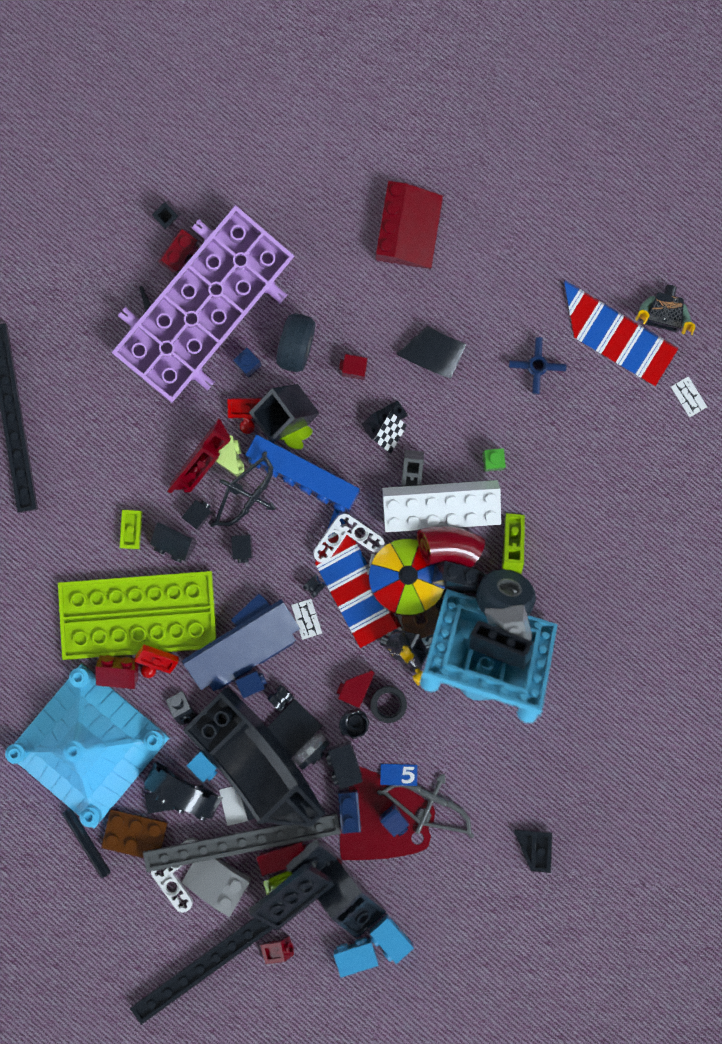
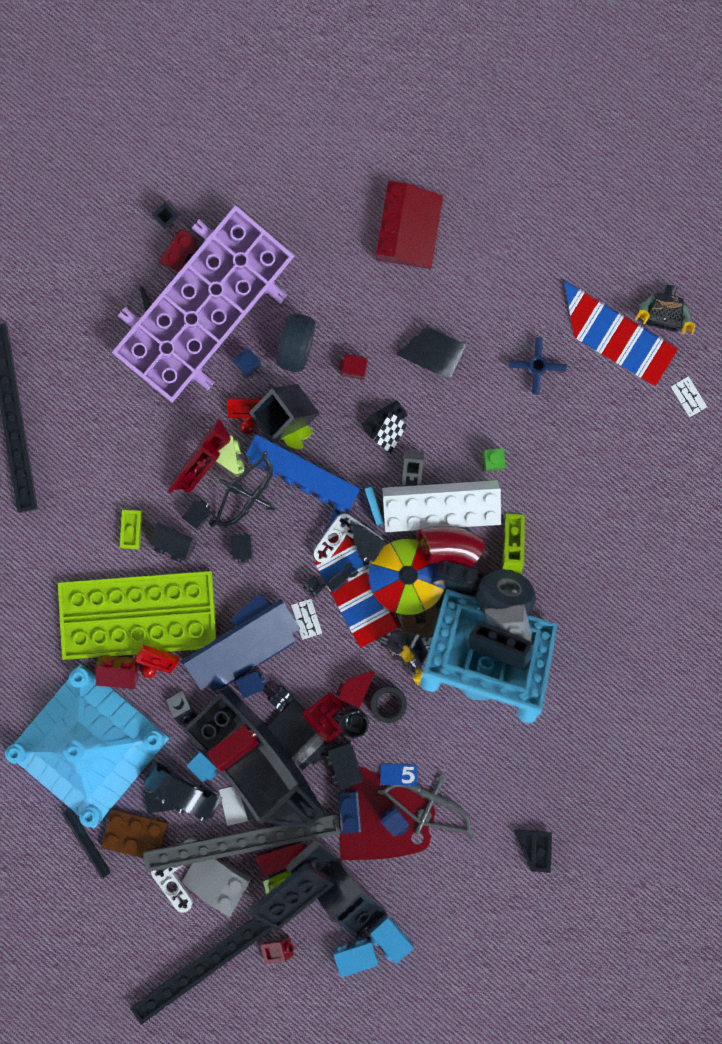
(233, 748): none -> dark red brick
(321, 719): none -> dark red plate
(340, 578): none -> black bar
(366, 543): none -> black slope
(374, 506): none -> medium azure tile

